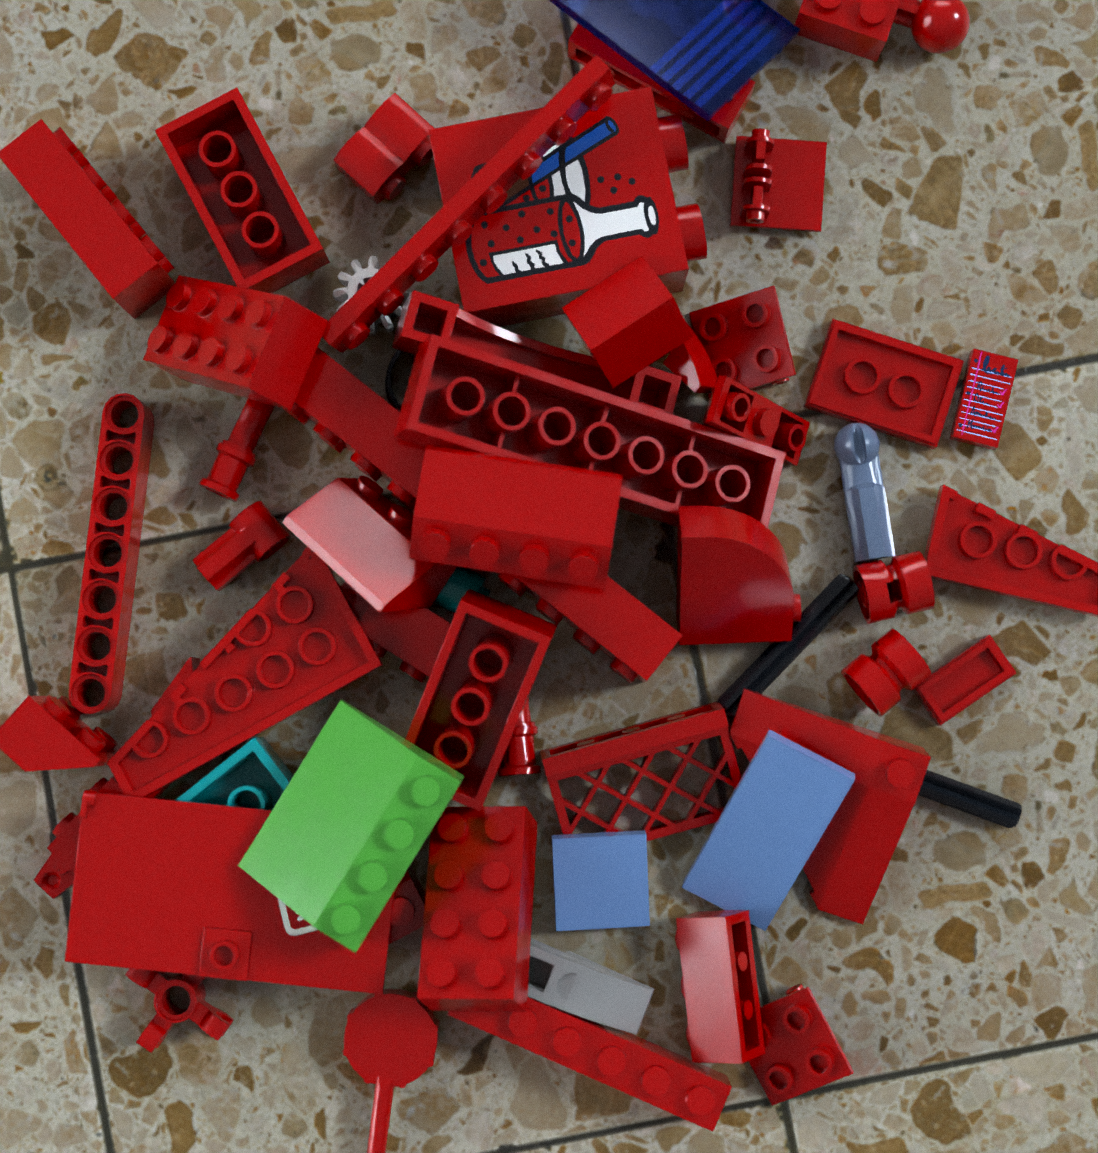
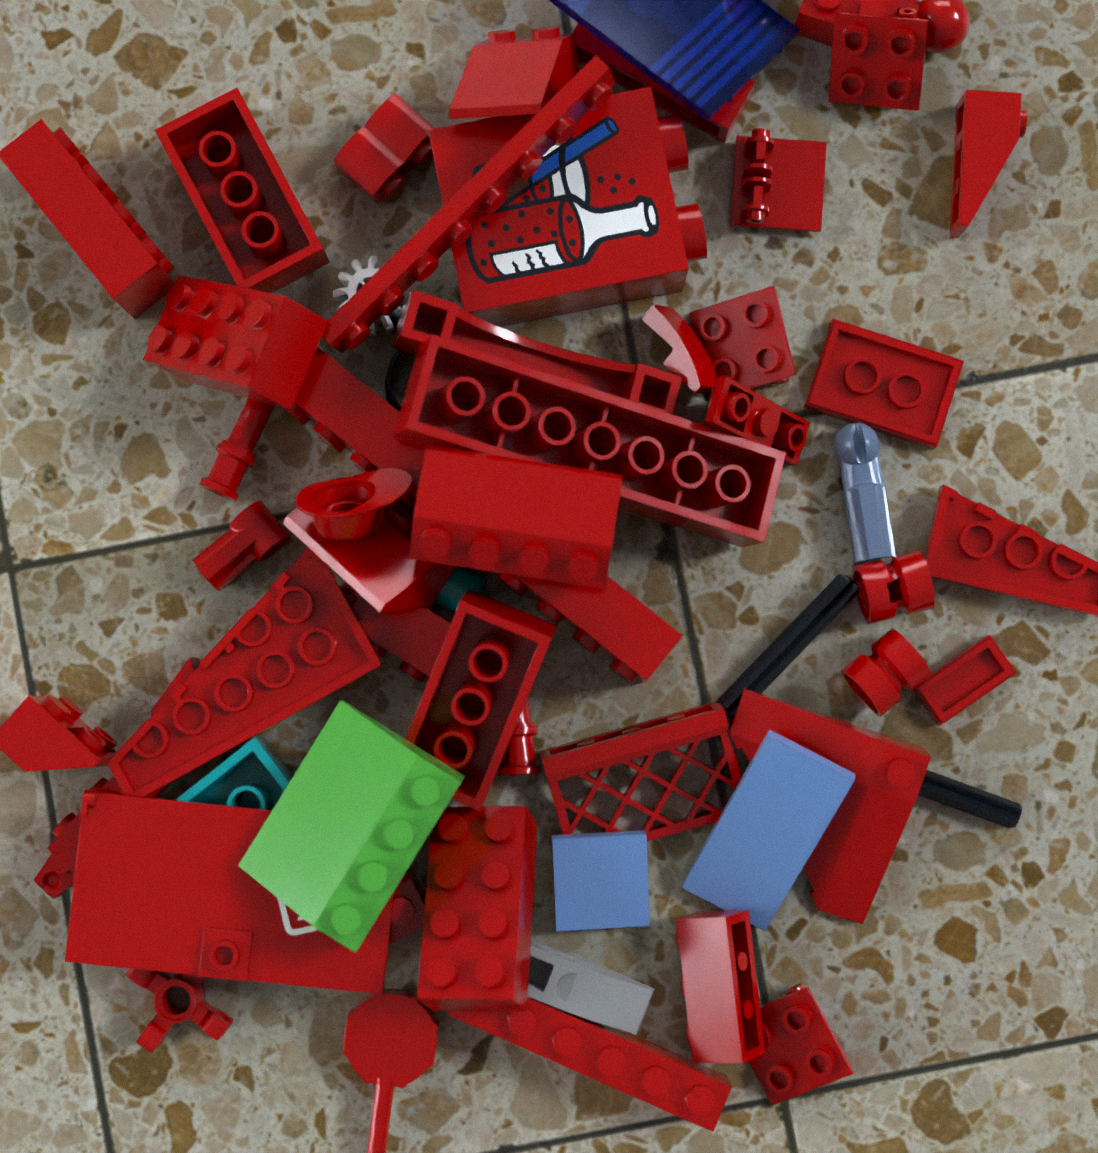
(101, 533): red beam -> none
(352, 505): none -> red piece
(515, 73): none -> red slope
(628, 321): red slope -> none
(731, 580): red brick -> none
(878, 59): none -> red hinge
(983, 399): red tile -> none
(985, 135): none -> red slope

